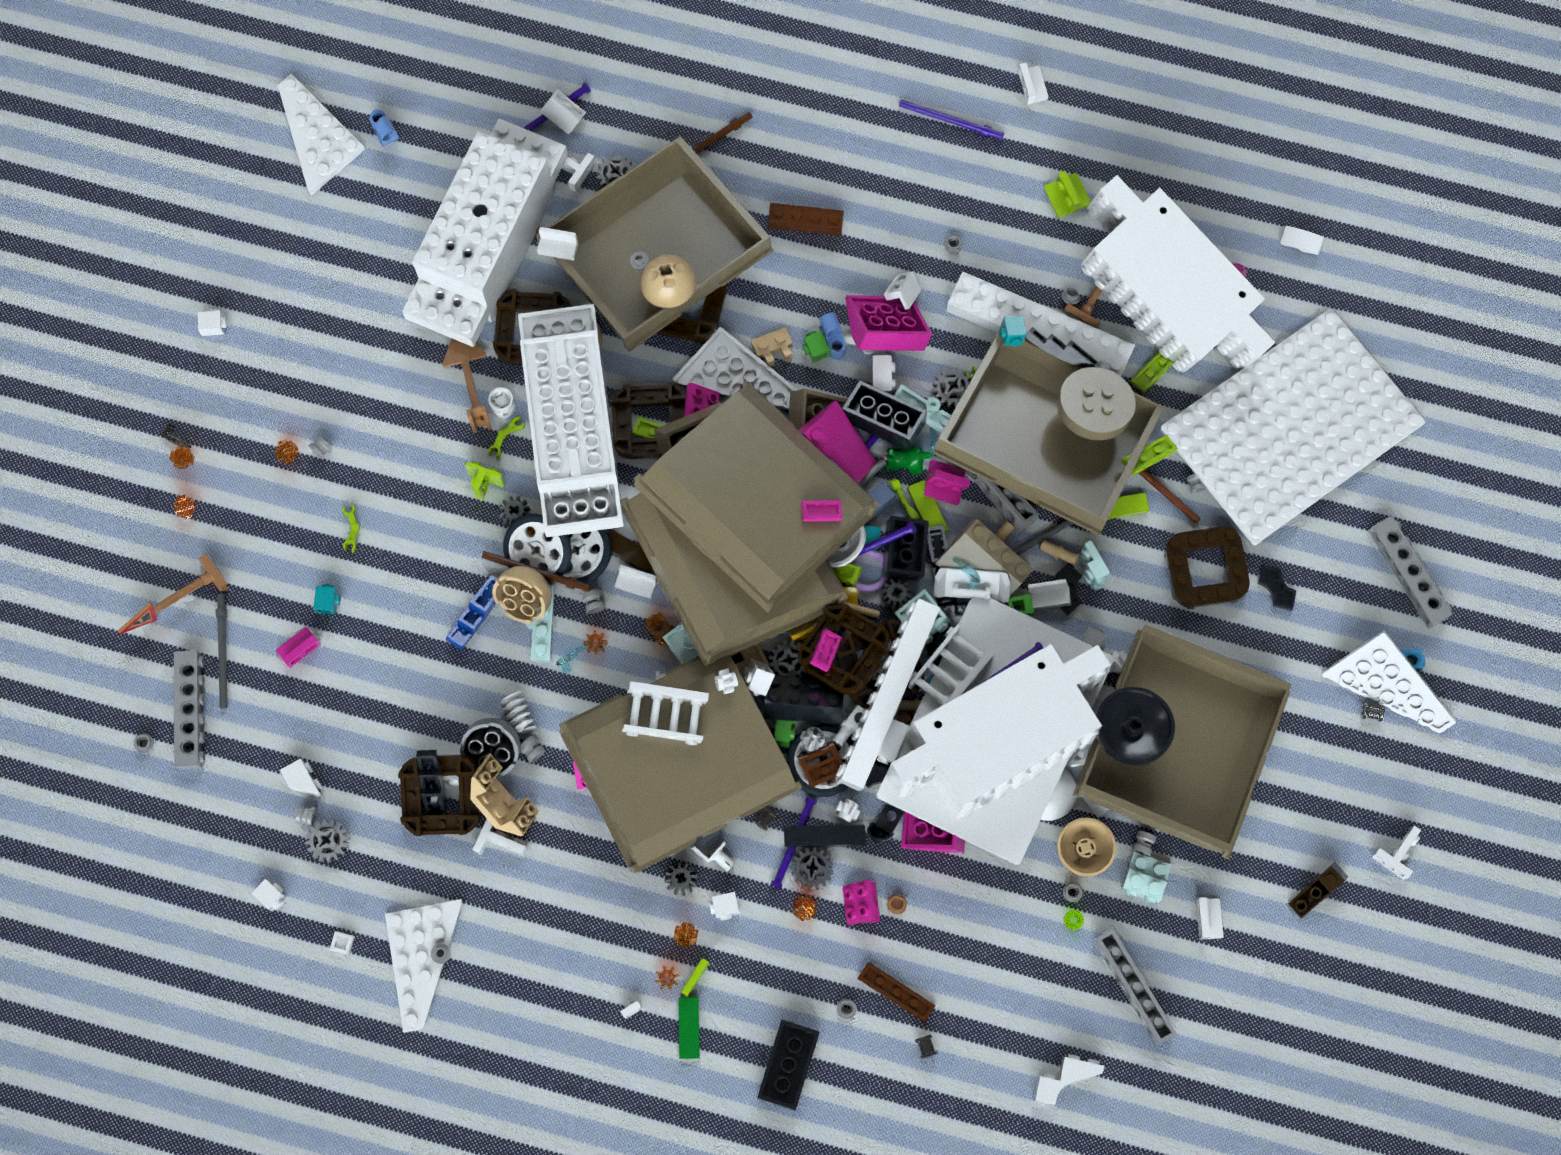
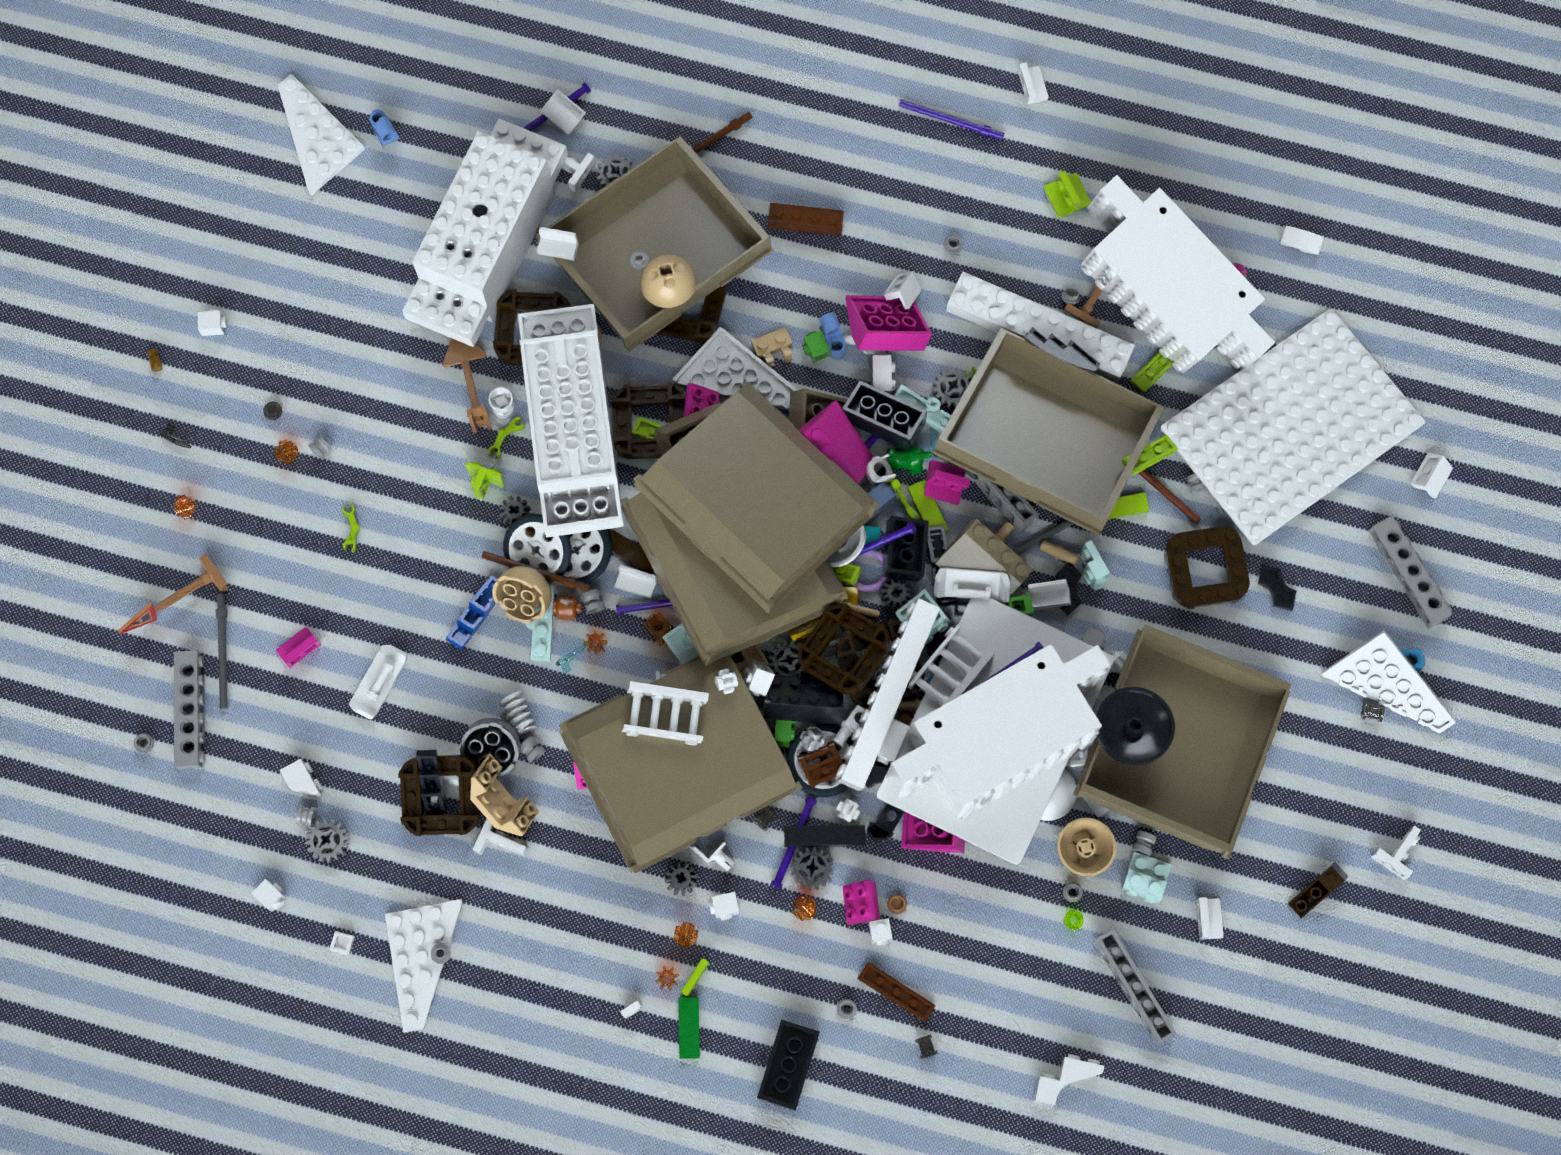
(154, 360): none -> pearl gold piece
(182, 457): clear orange gear -> none
(272, 410): none -> clear smoke plate
(326, 599): teal brick -> none
(378, 681): none -> white piece
(566, 607): none -> dark orange head
(642, 606): none -> dark purple bar
(821, 510): dark pink plate -> none
(825, 650): dark pink plate -> none
(872, 477): none -> white piece
(880, 931): none -> white brick
(970, 572): clear light blue bar -> none
(1012, 331): teal brick -> none
(1096, 403): brick -> none
(1432, 474): none -> white panel

